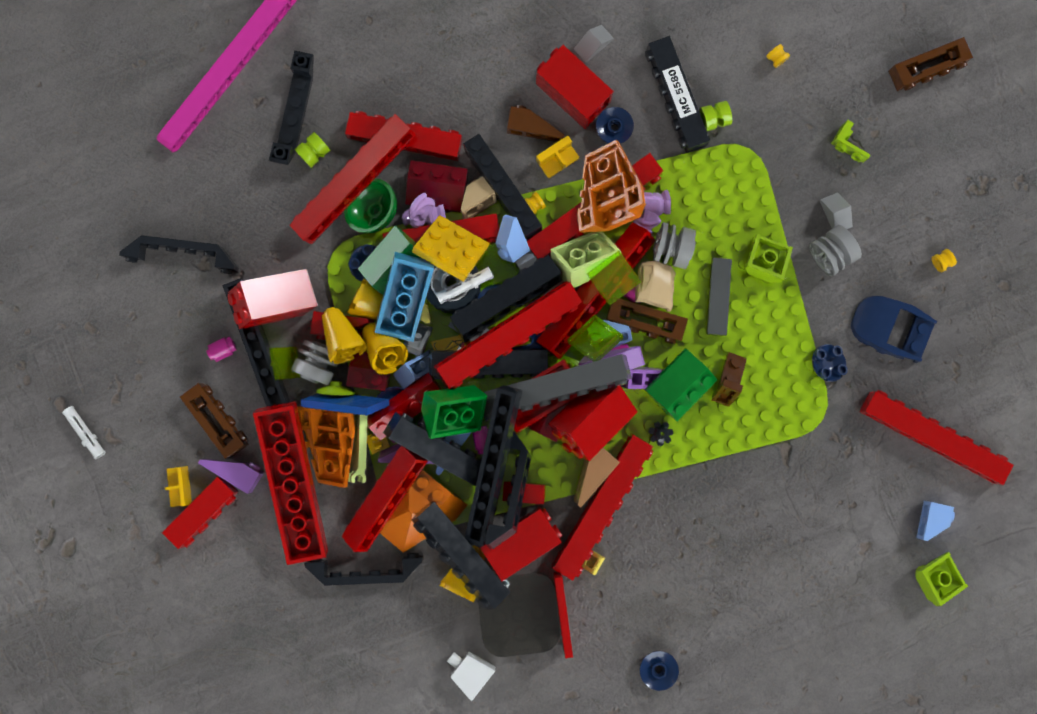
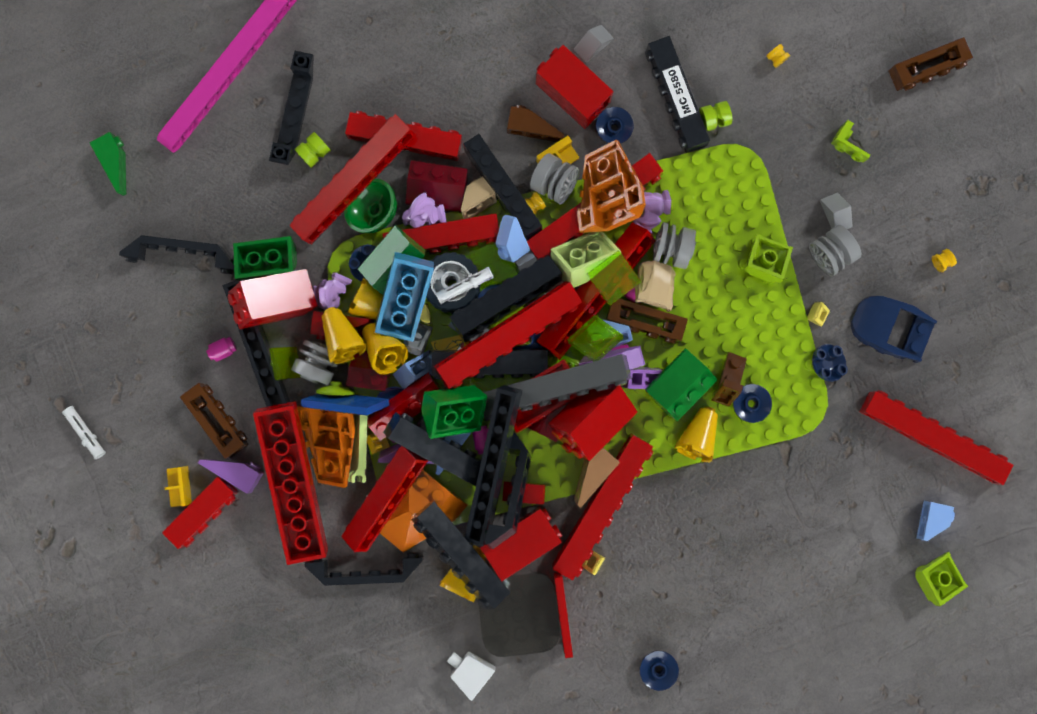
(113, 159): none -> green slope
(264, 257): none -> green slope
(328, 291): none -> lavender animal
(451, 248): yellow plate -> none
(554, 178): none -> light grey wheel
(657, 433): black plant -> none
(699, 436): none -> yellow cone
(719, 296): dark grey tile -> none
(762, 403): none -> dark blue dish
(818, 313): none -> light yellow slope

